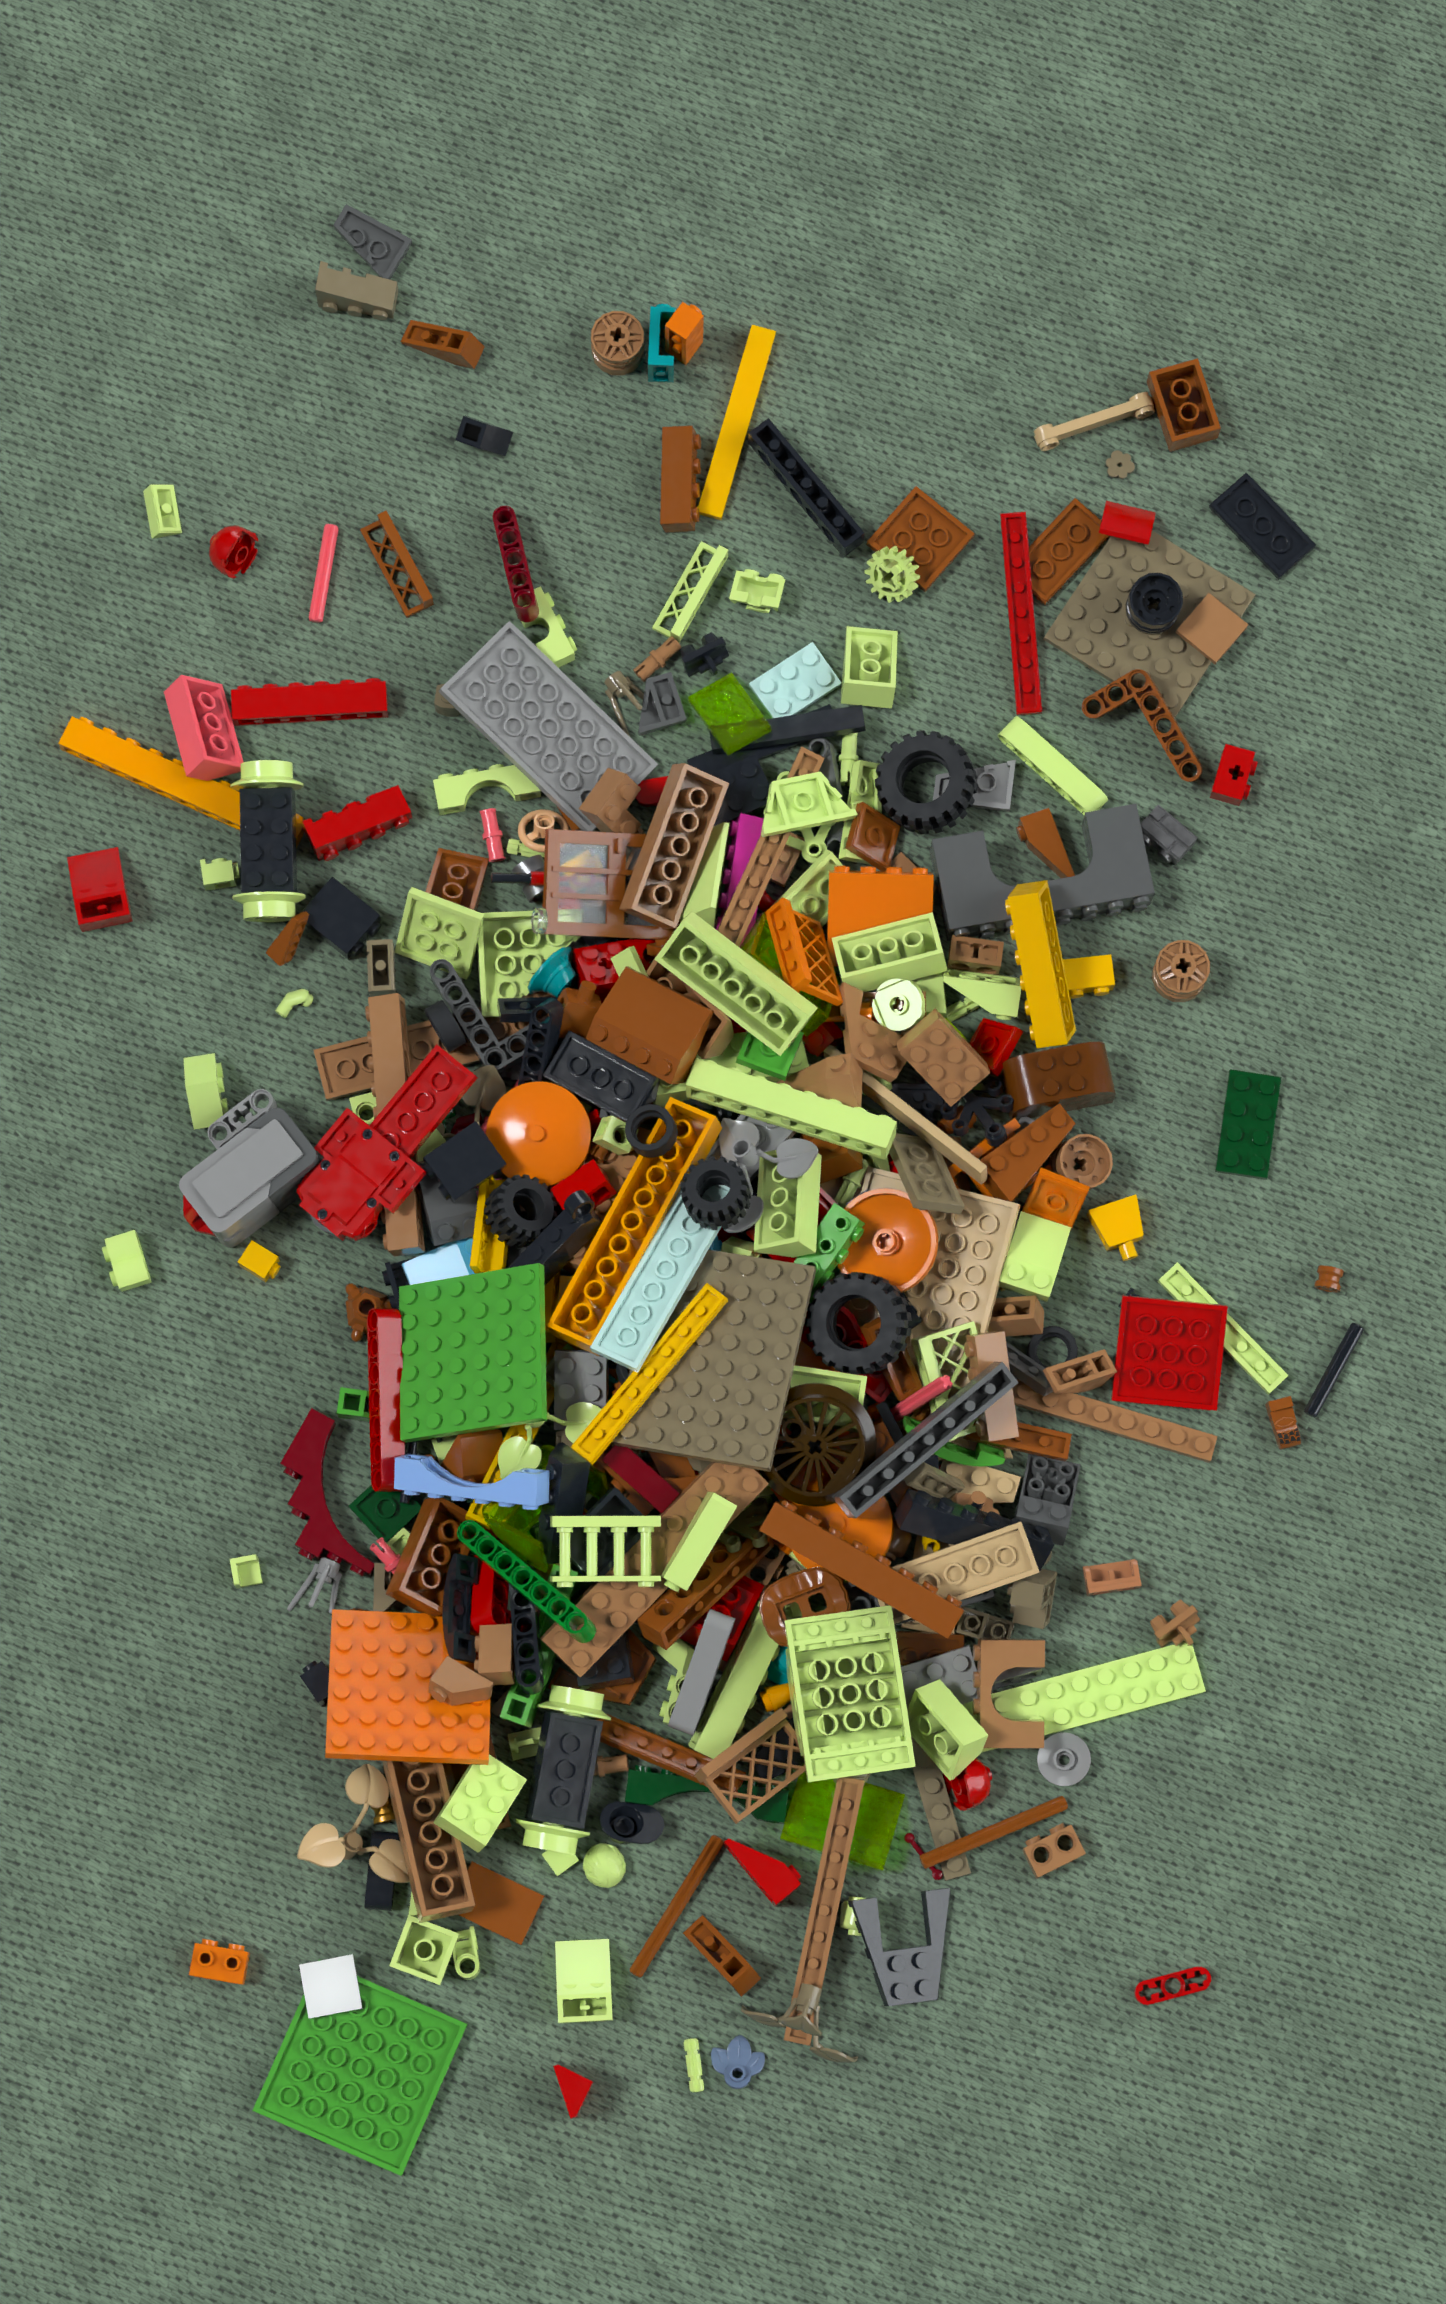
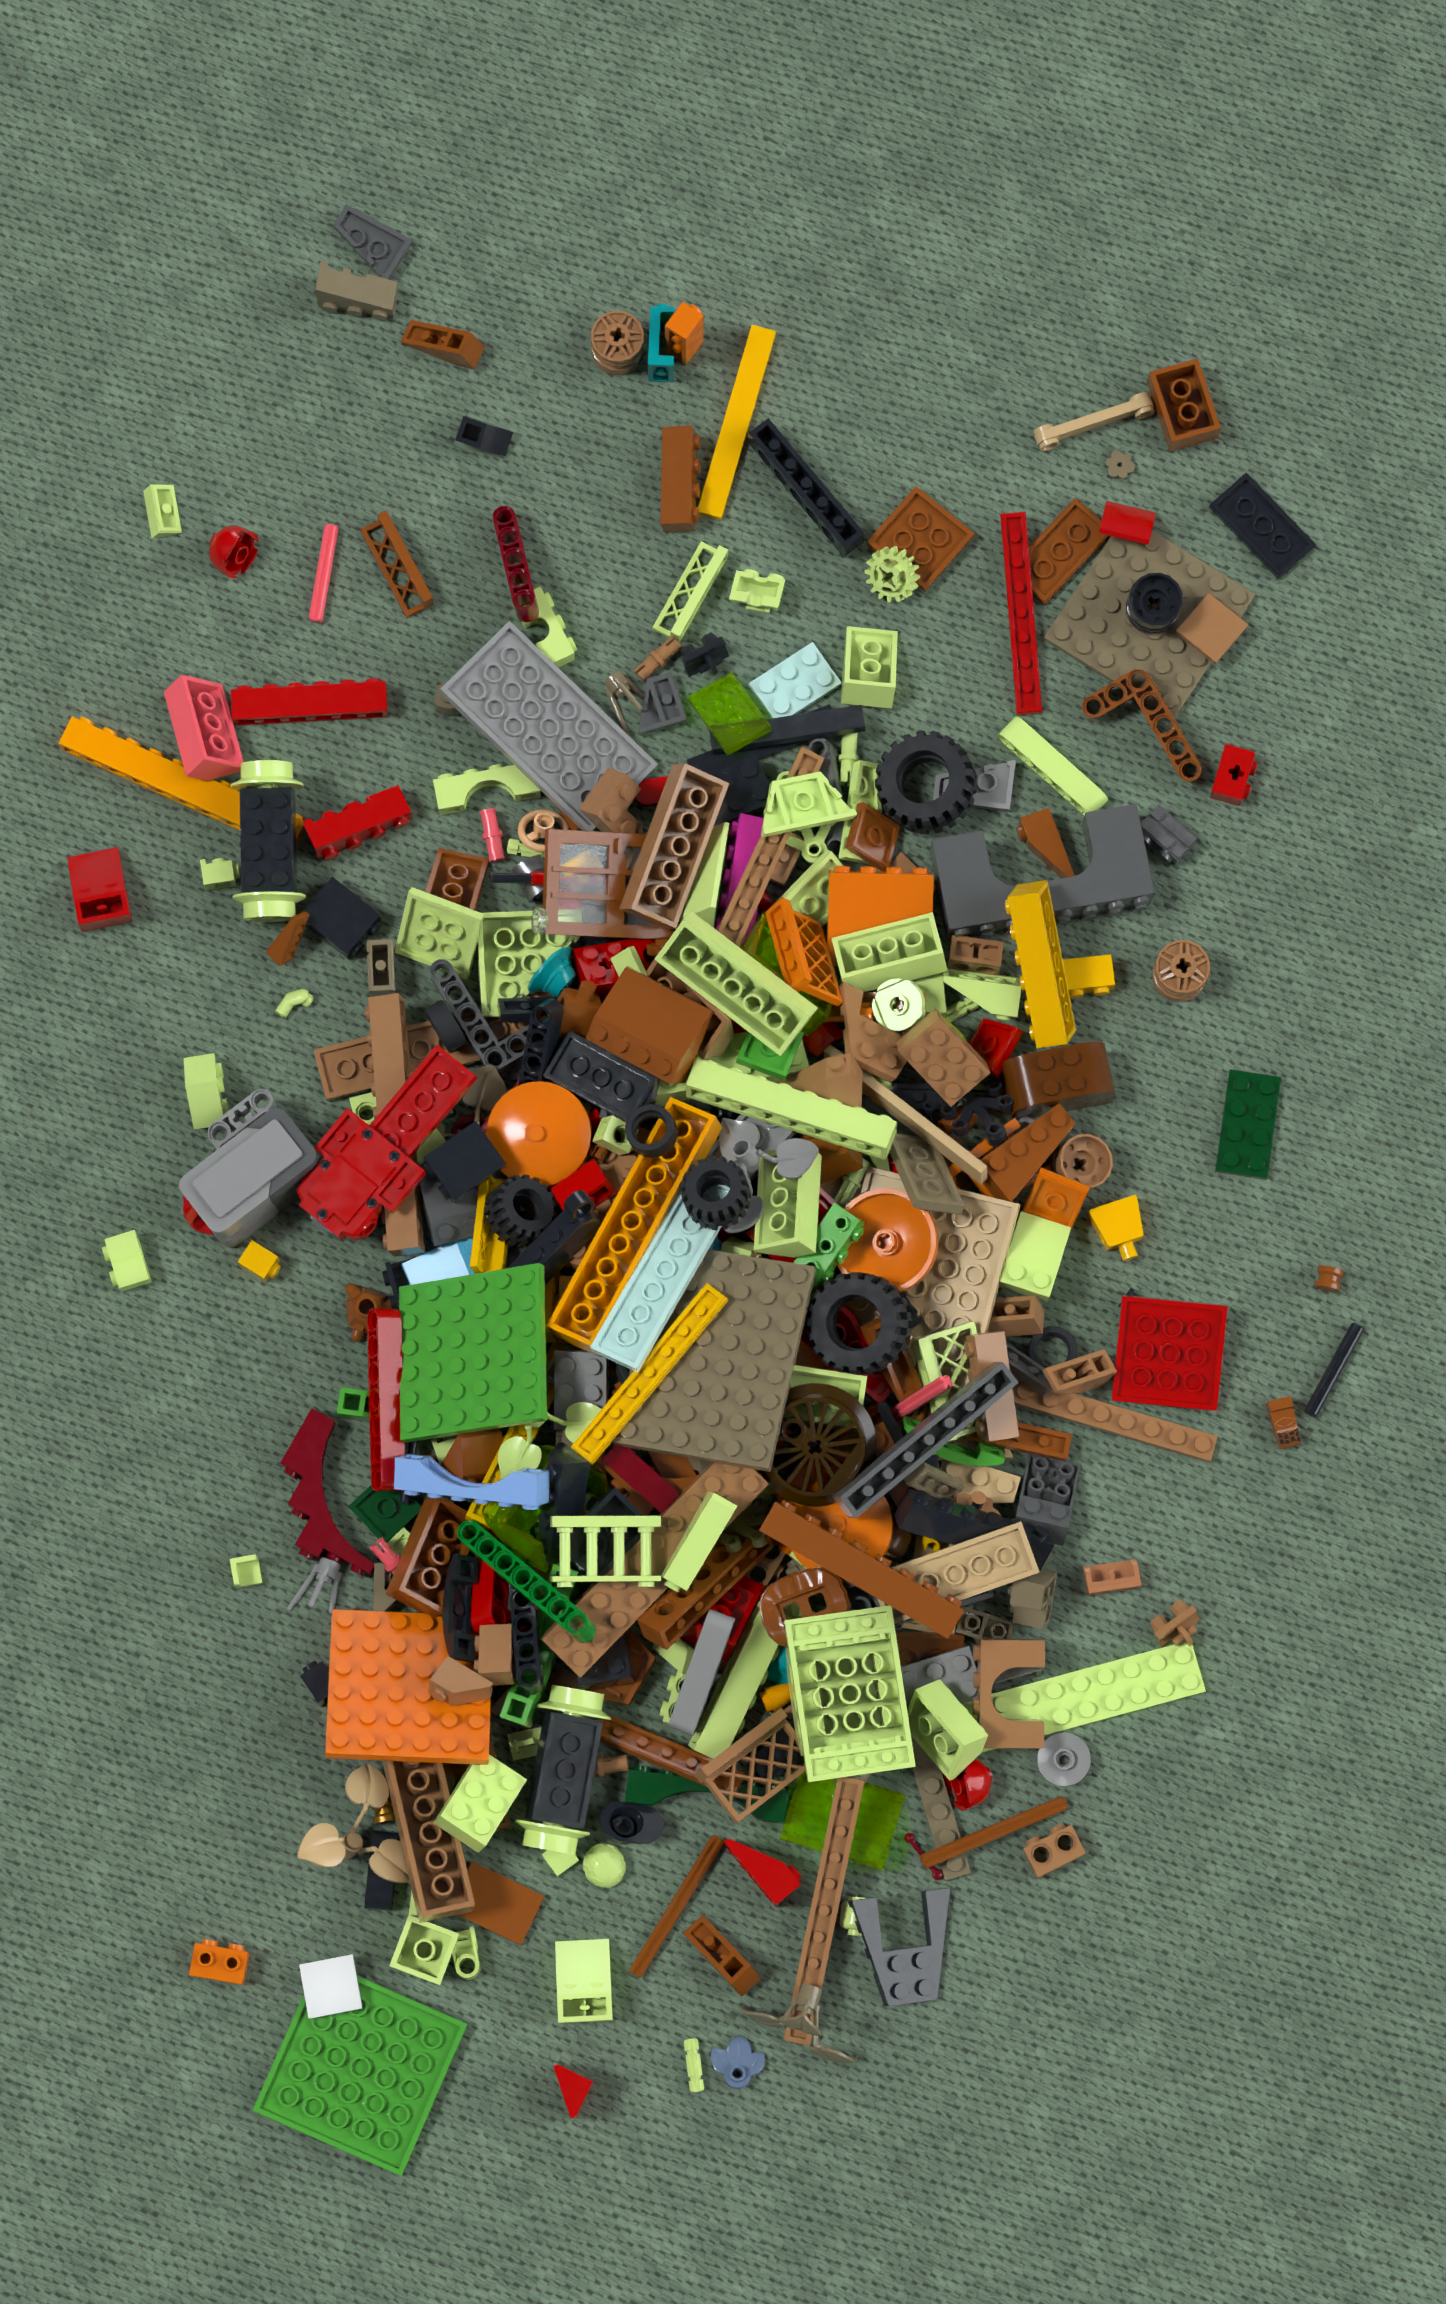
(1190, 1973): red beam -> none
(1236, 1341): yellowish green plate -> none

